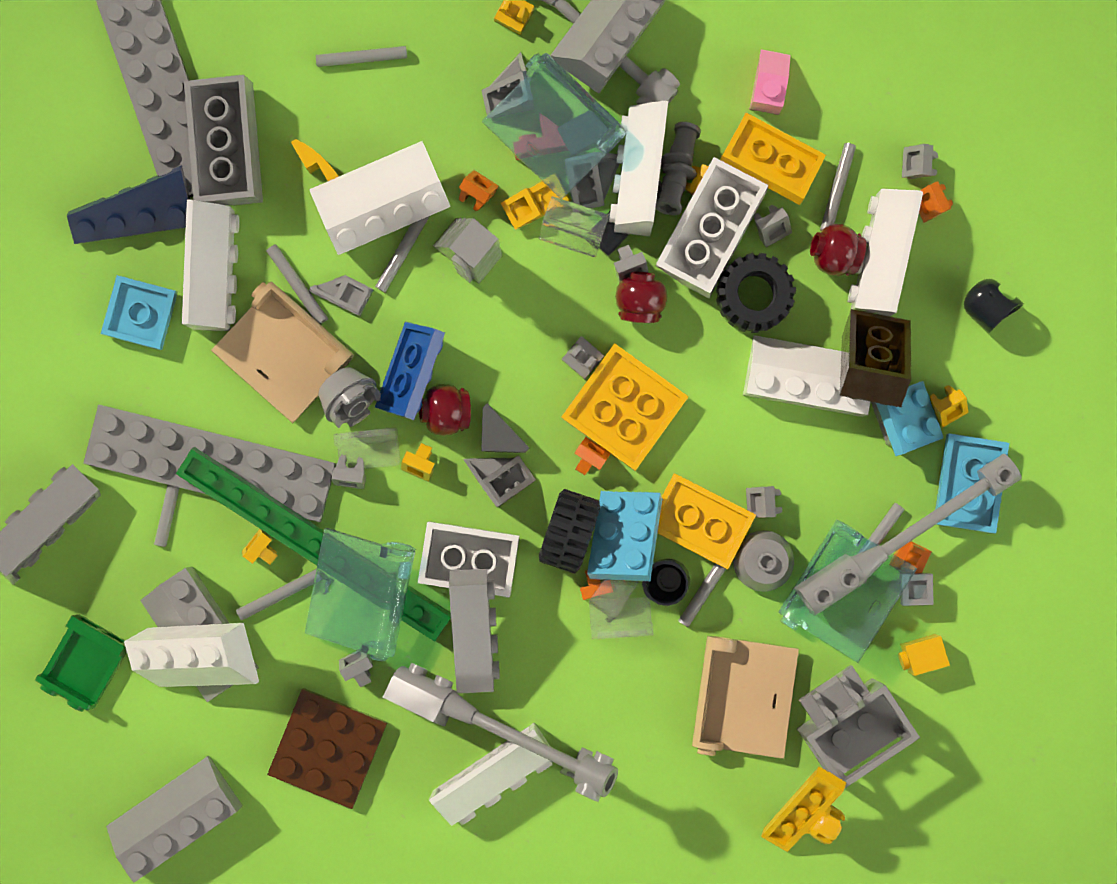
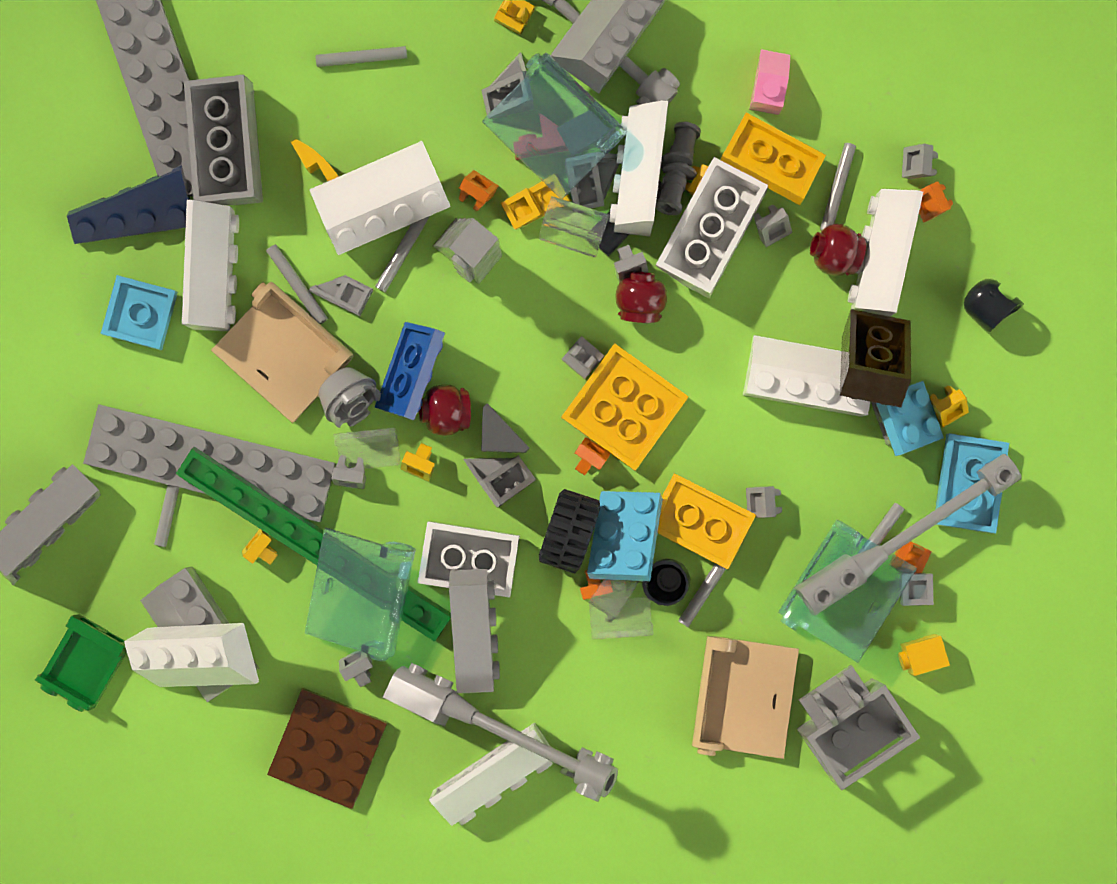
(172, 818): light grey slope -> none
(276, 595): light grey bar -> none
(764, 561): light grey cone -> none
(770, 271): black tyre -> none
(809, 812): yellow plate -> none

